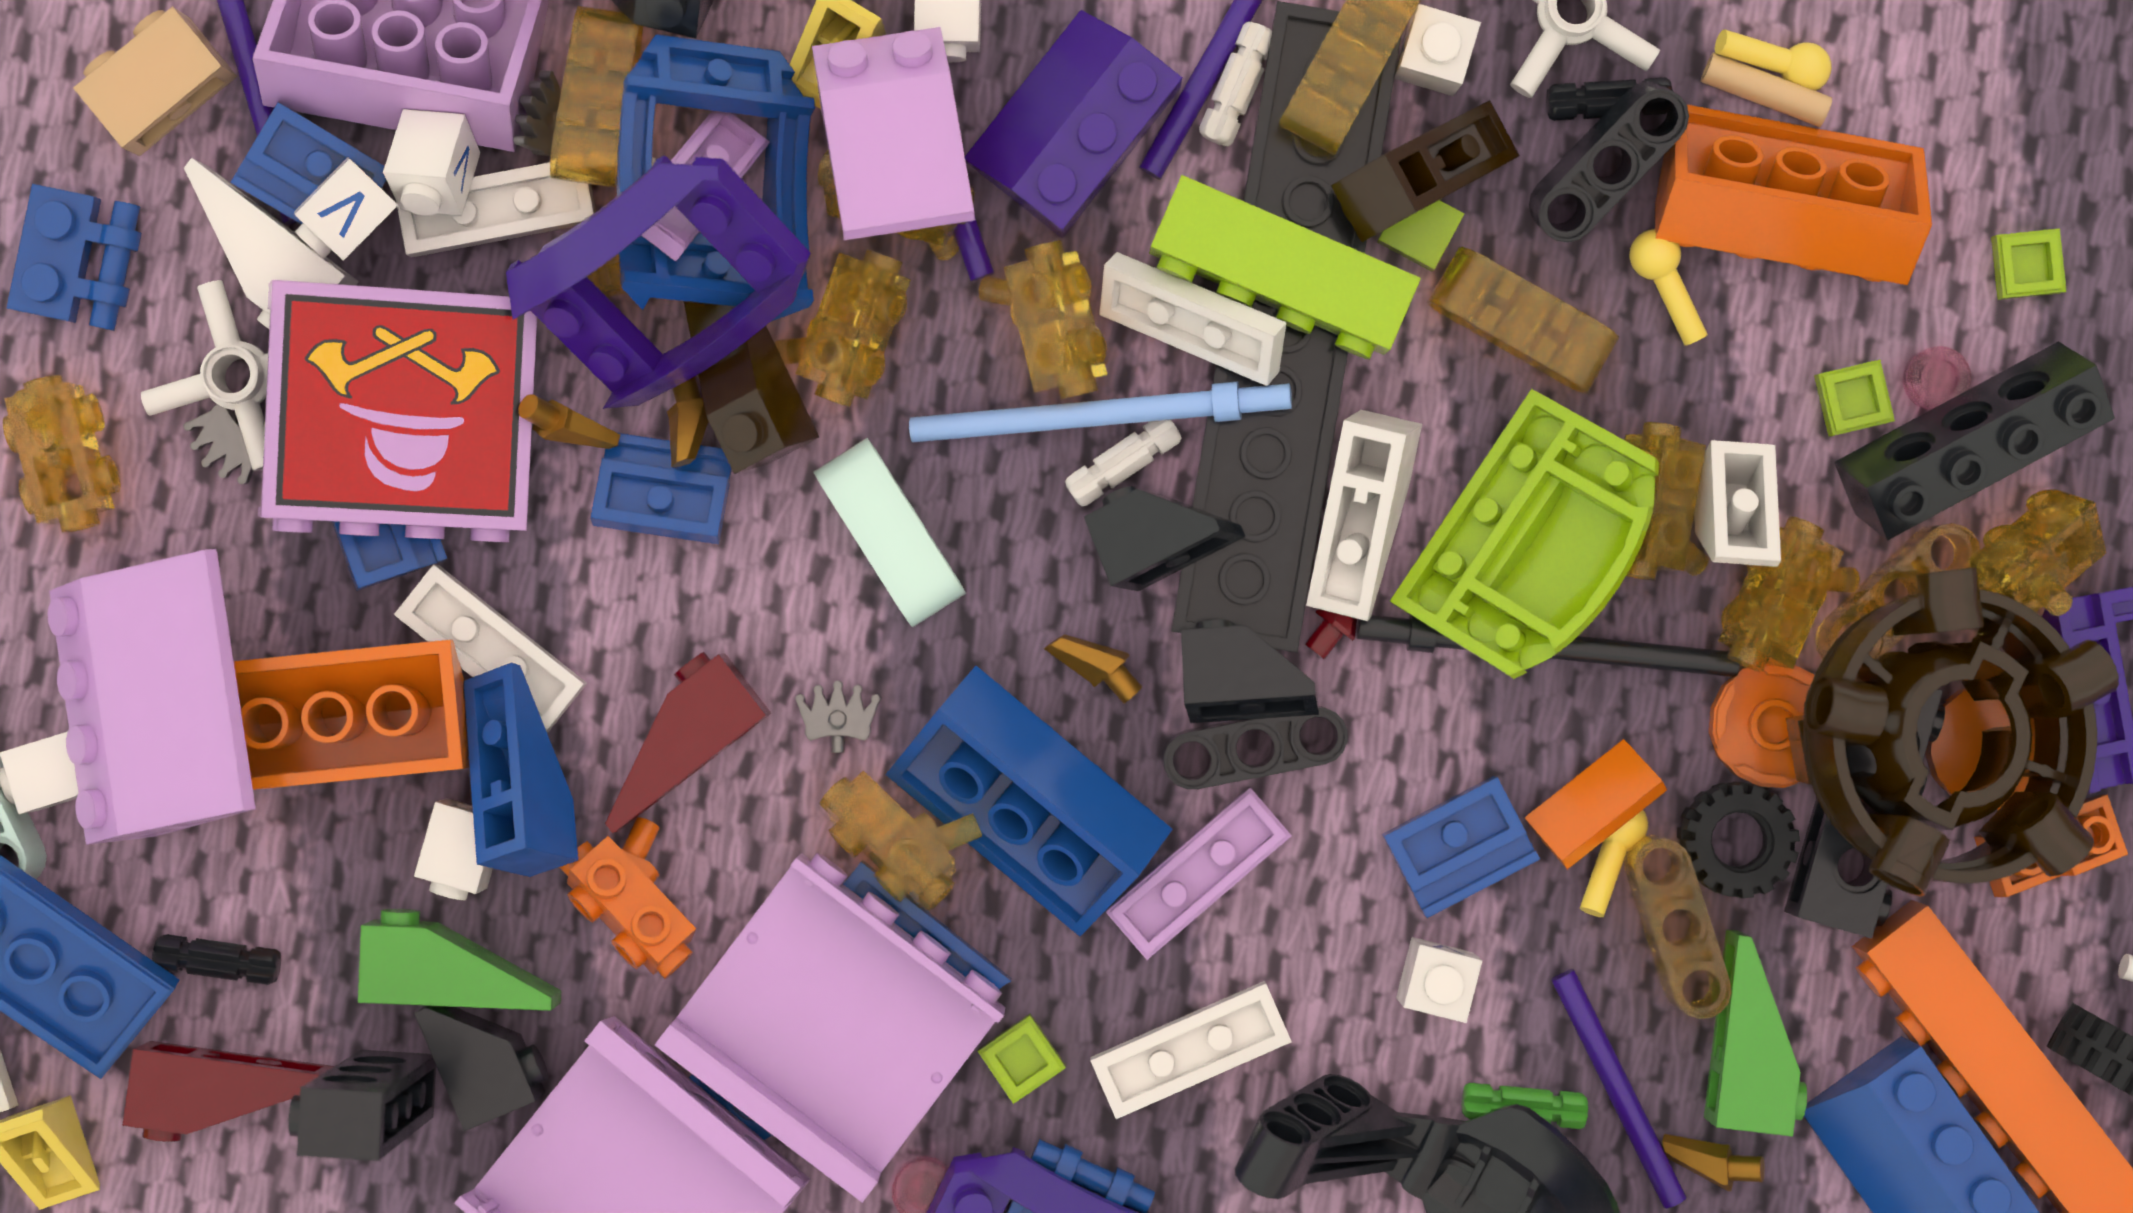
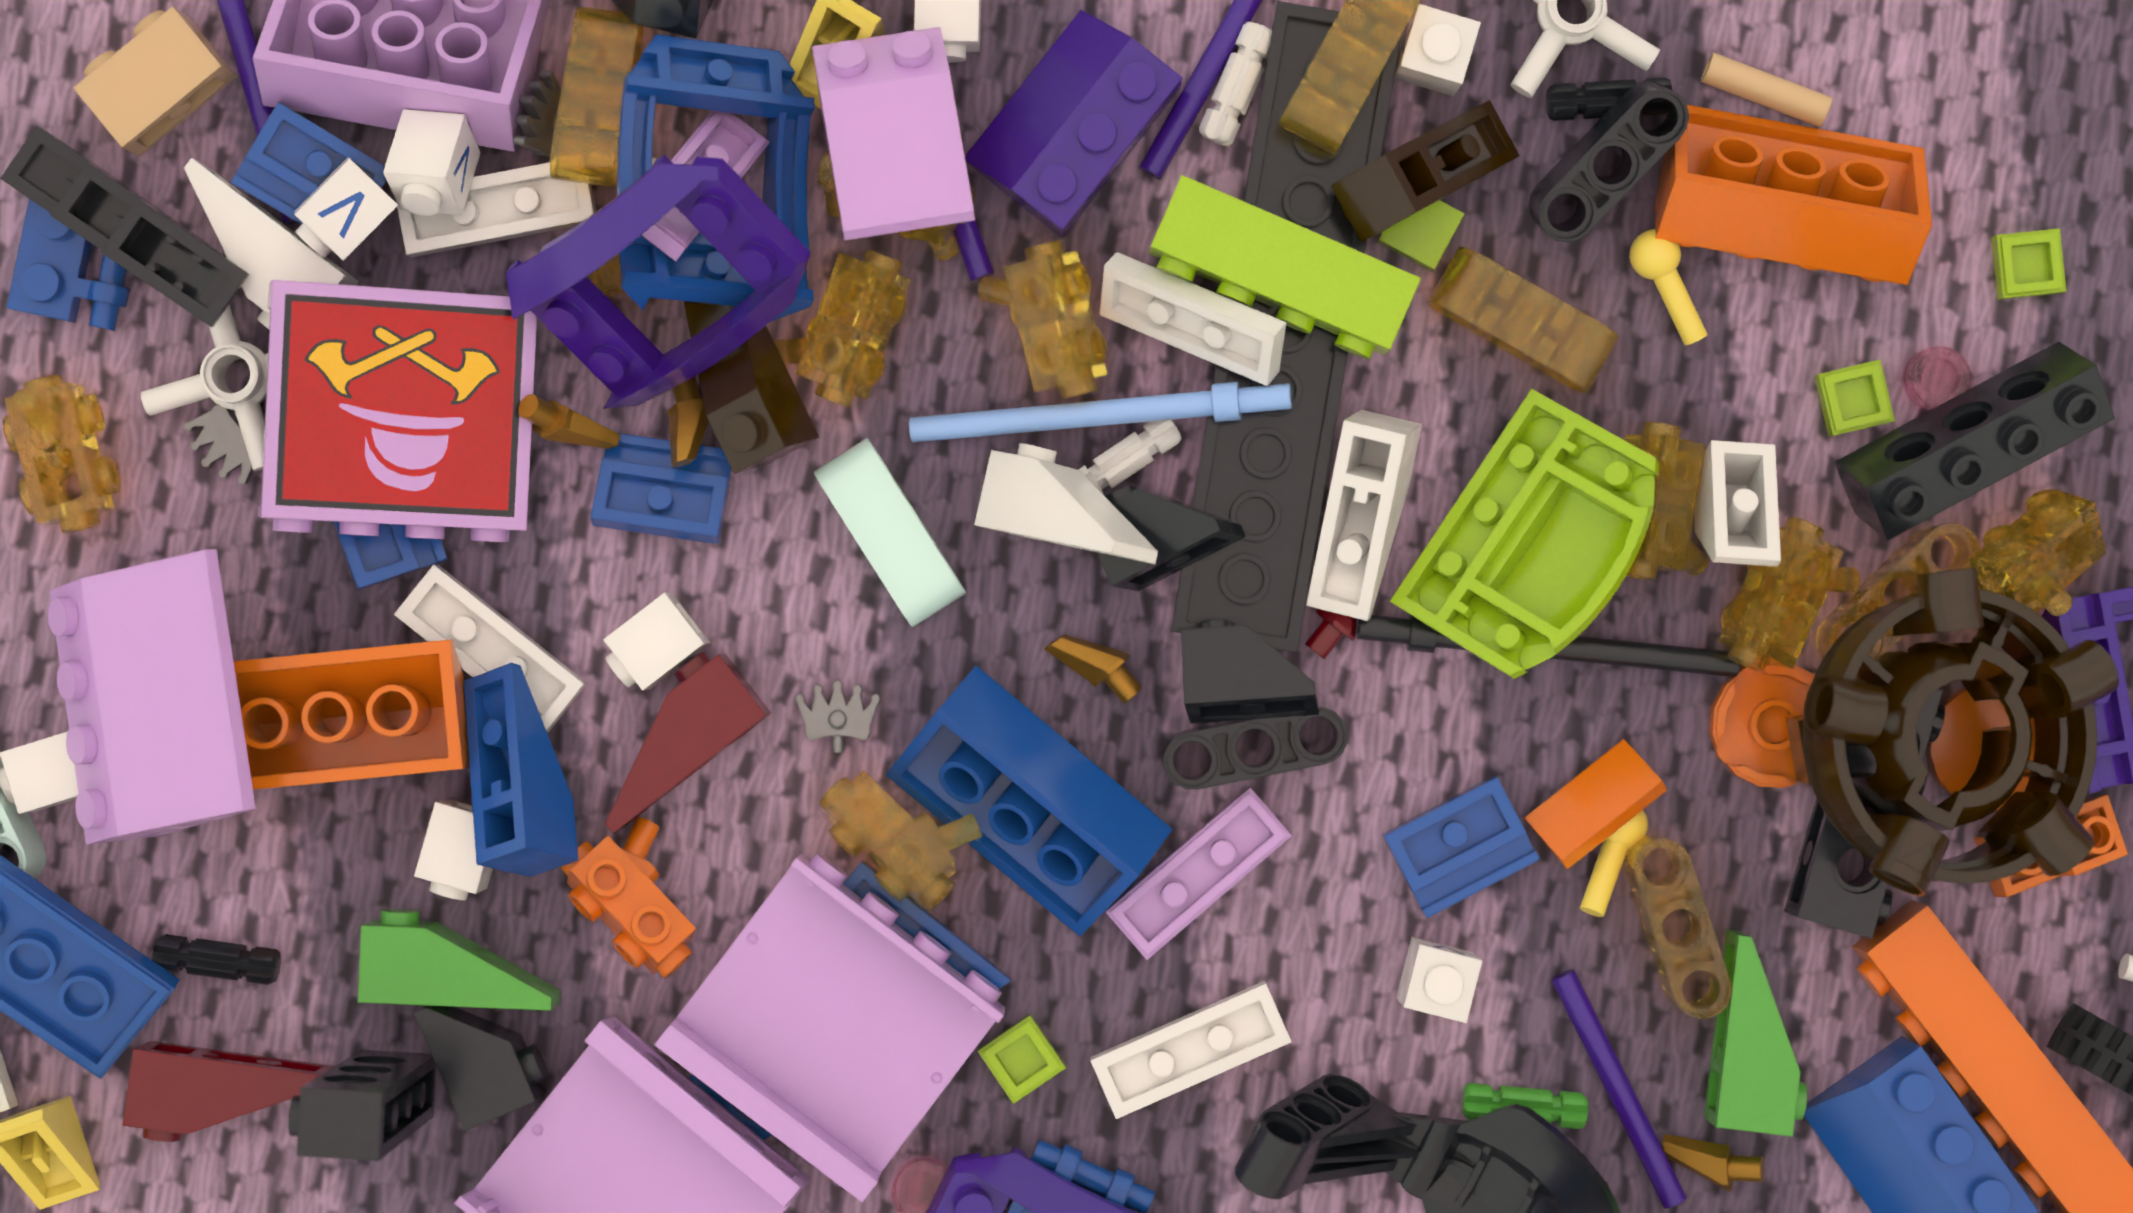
(125, 226): none -> black slope
(654, 643): none -> white brick
(1054, 505): none -> white slope
(1777, 844): black tyre -> none
(1801, 64): light yellow bar -> none

